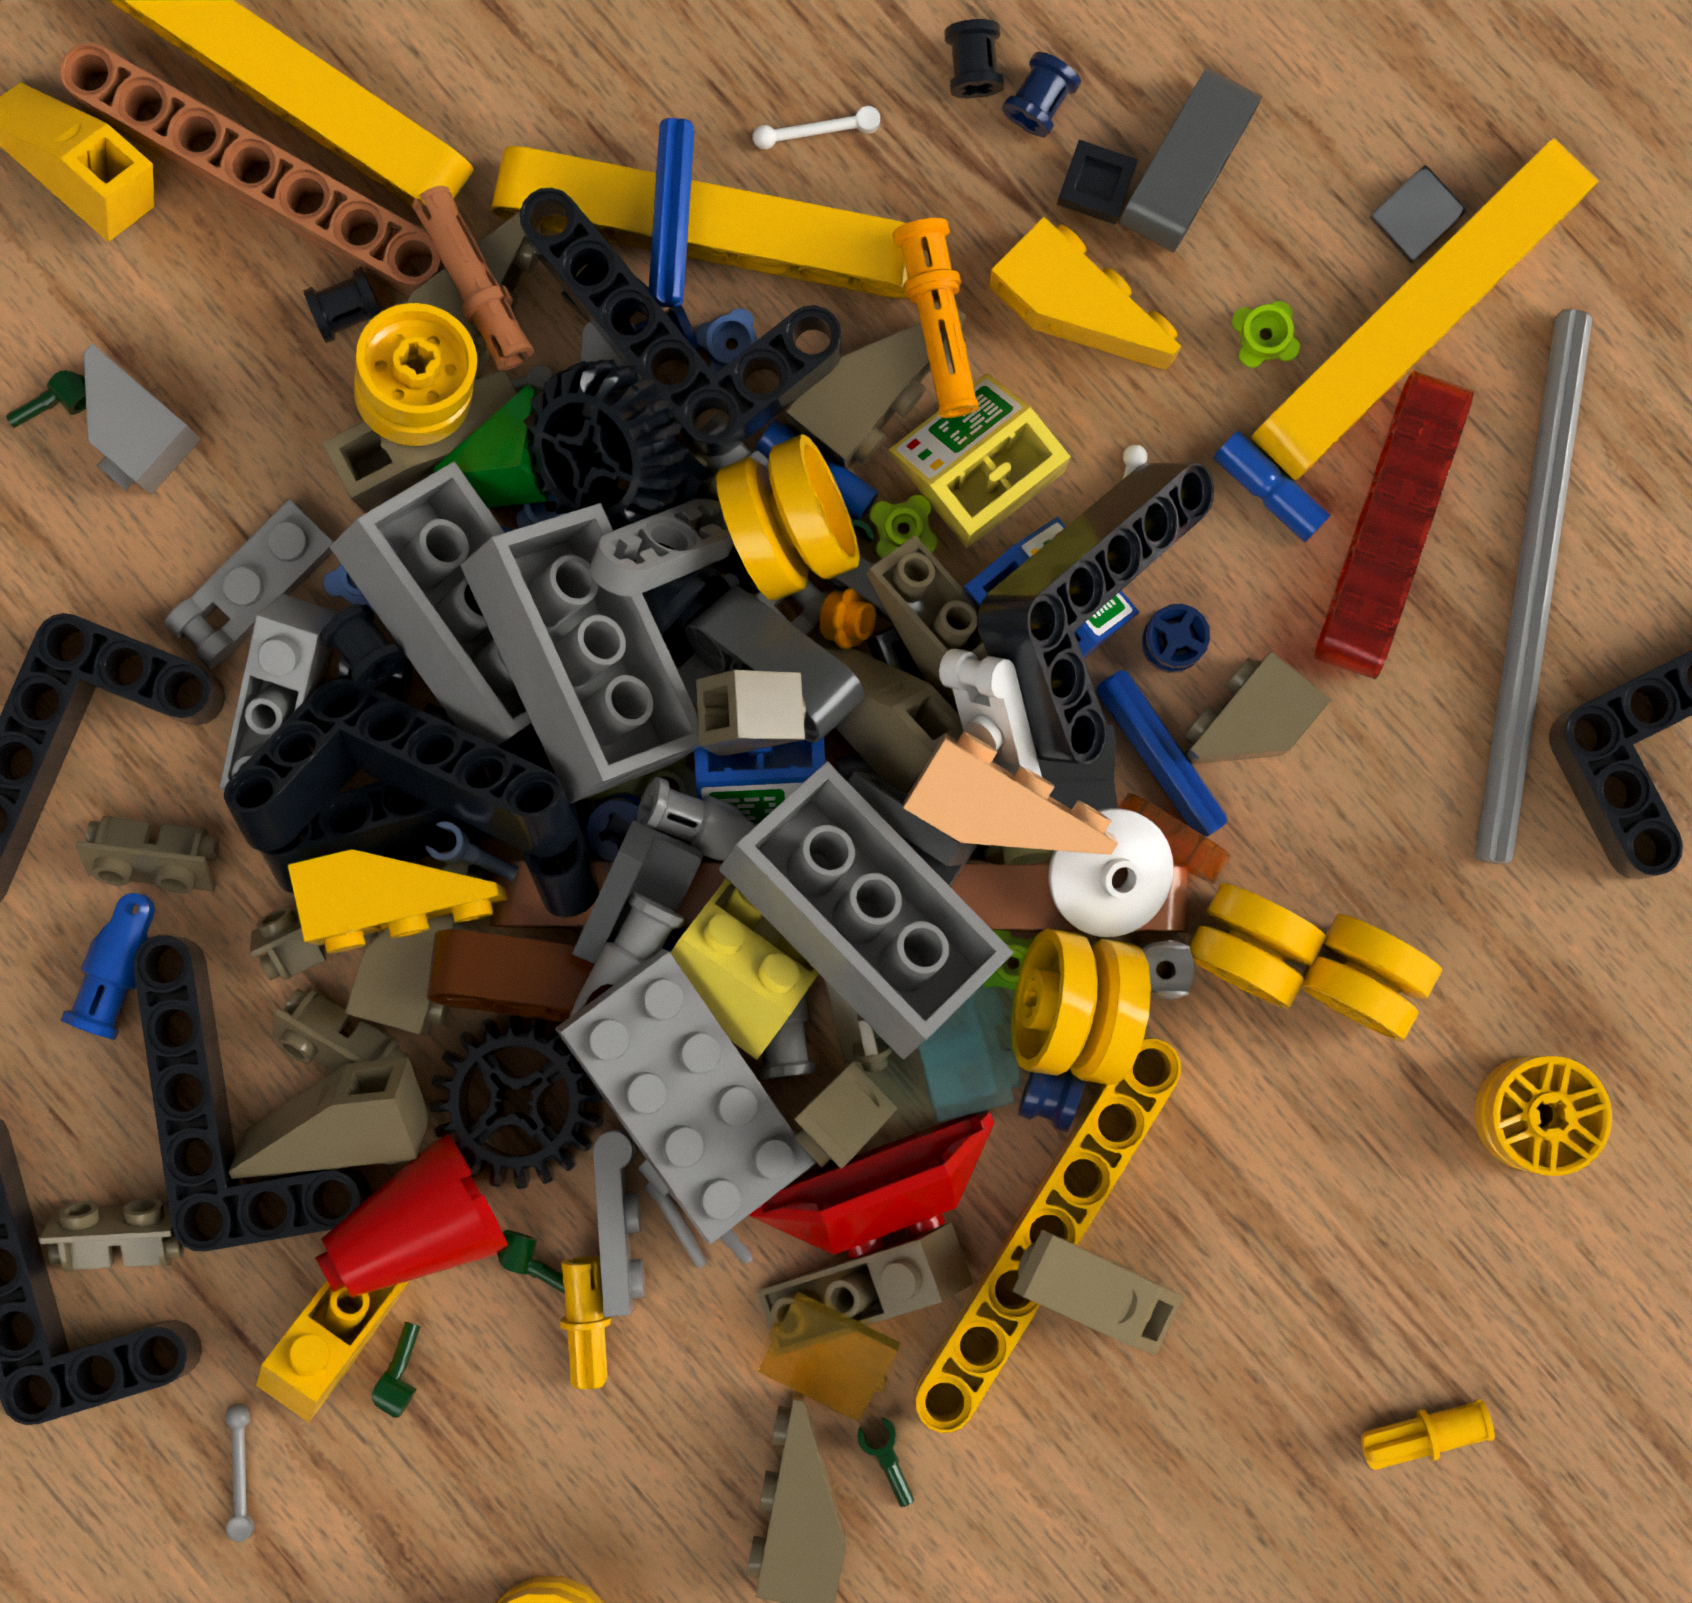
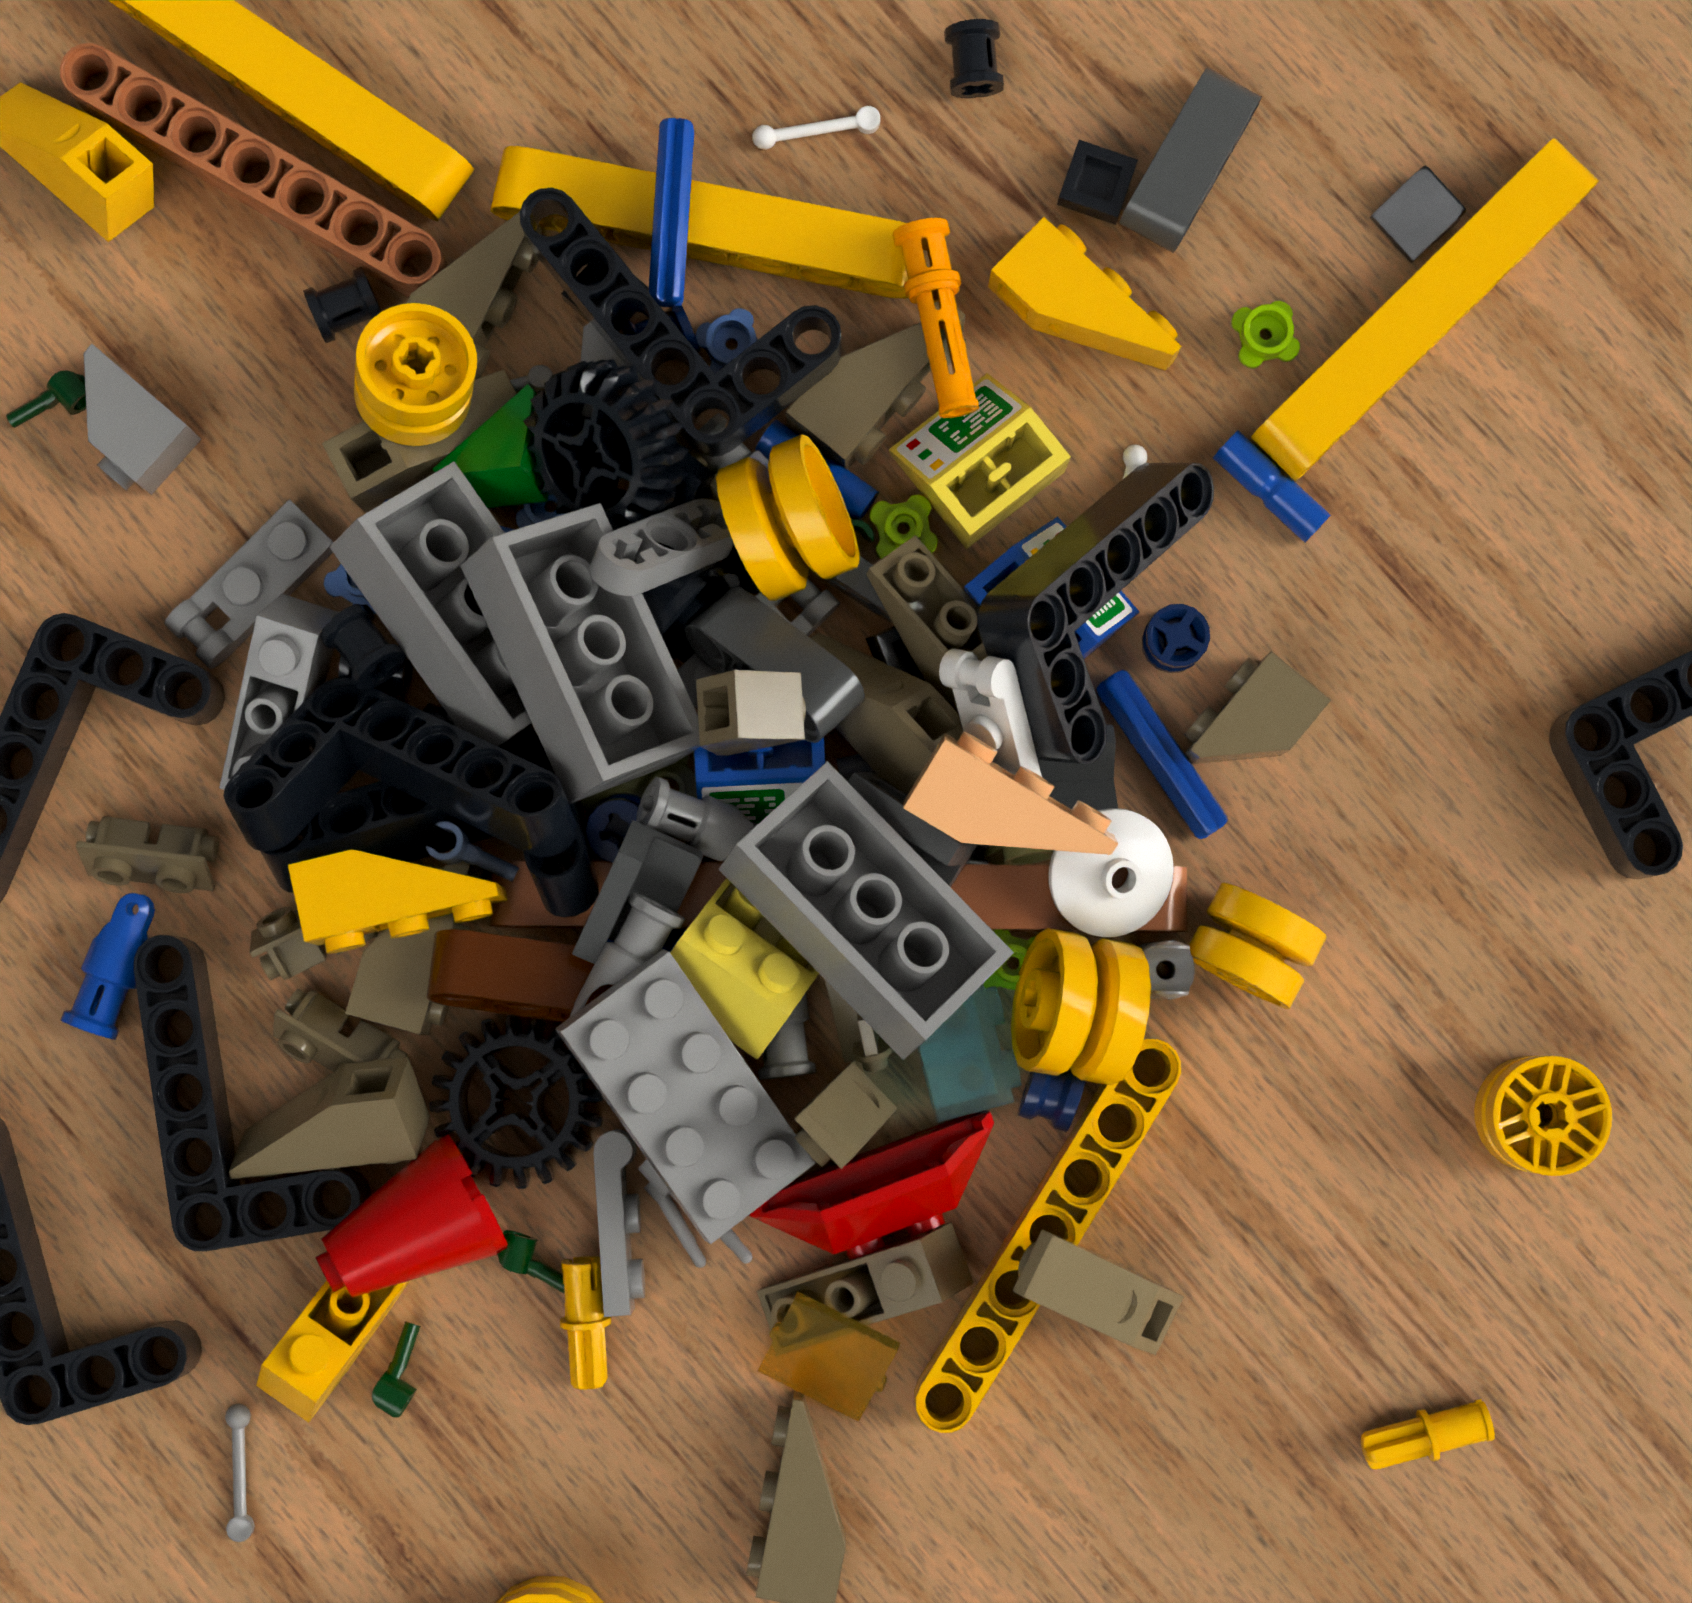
(84, 1234): dark tan hinge -> none
(483, 298): nougat pin -> none
(847, 618): light orange plate -> none
(889, 1463): dark green hand -> none
(1041, 94): dark blue bush -> none
(1187, 846): clear orange beam -> none
(1371, 978): yellow wheel -> none
(1393, 524): clear red beam -> none
(1534, 587): light grey axle -> none

